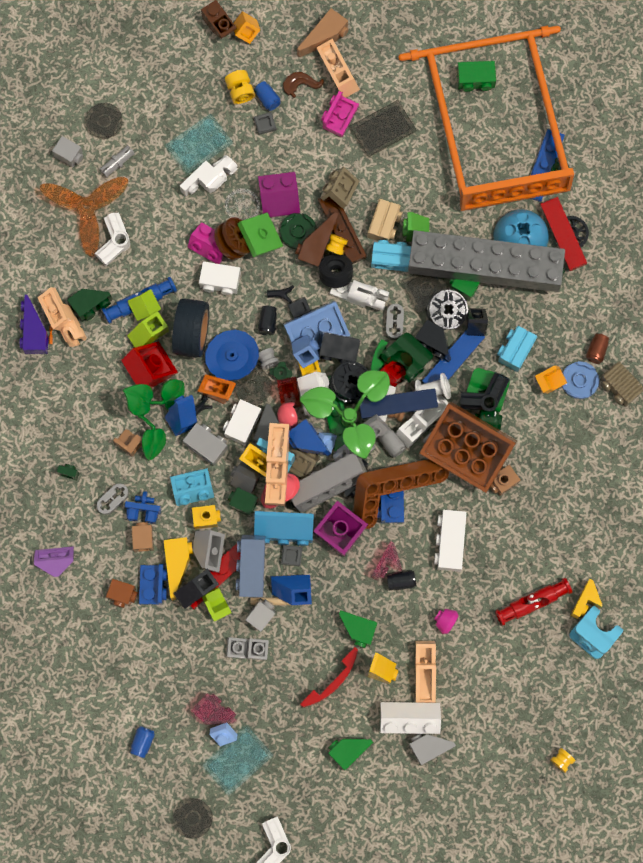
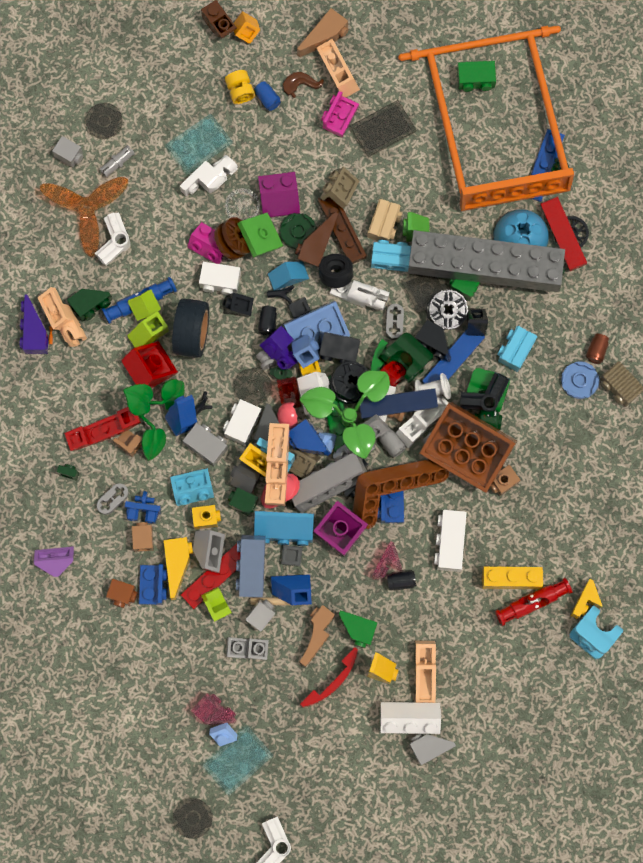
(101, 430): none -> red slope
(142, 741): blue piece -> none
(196, 588): black slope -> none
(216, 388): orange slope -> none
(232, 355): blue piece -> none
(238, 304): none -> black bracket
(265, 123): dark grey tile -> none
(276, 347): none -> dark purple brick
(288, 274): none -> dark azure slope
(320, 619): none -> medium nougat slope
(336, 244): yellow wheel -> none
(348, 750): green slope -> none
(446, 620): dark pink cone -> none
(512, 578): none -> yellow brick
(551, 379): light orange panel -> none
(562, 760): yellow wheel -> none

